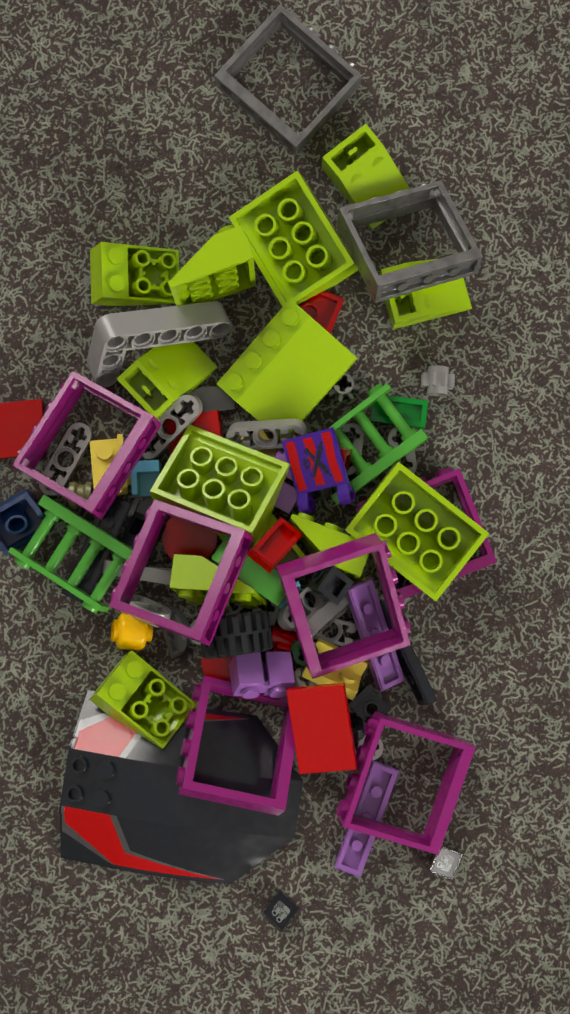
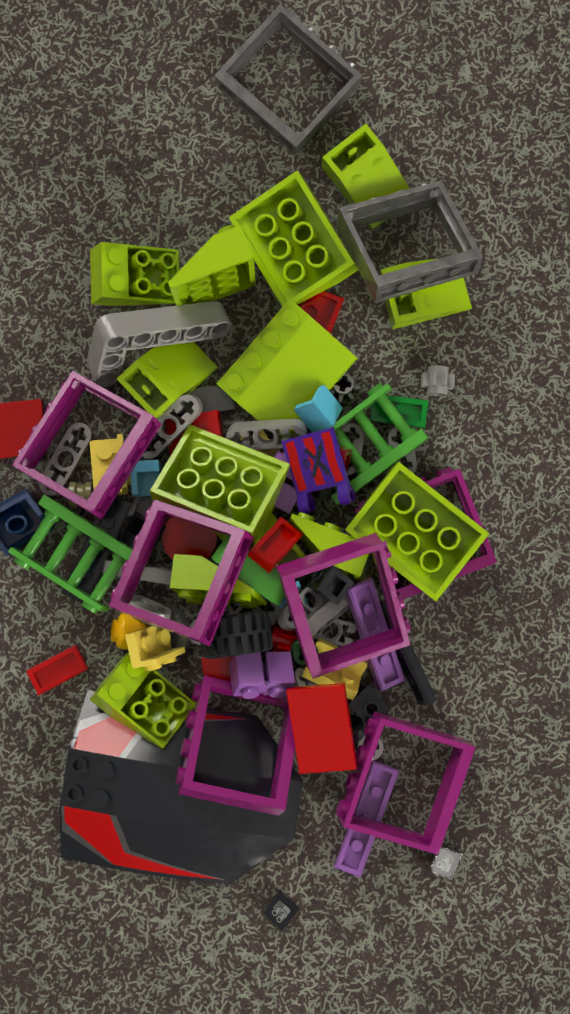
(57, 670): none -> red tile
(151, 648): none -> light yellow bracket
(320, 411): none -> medium azure panel

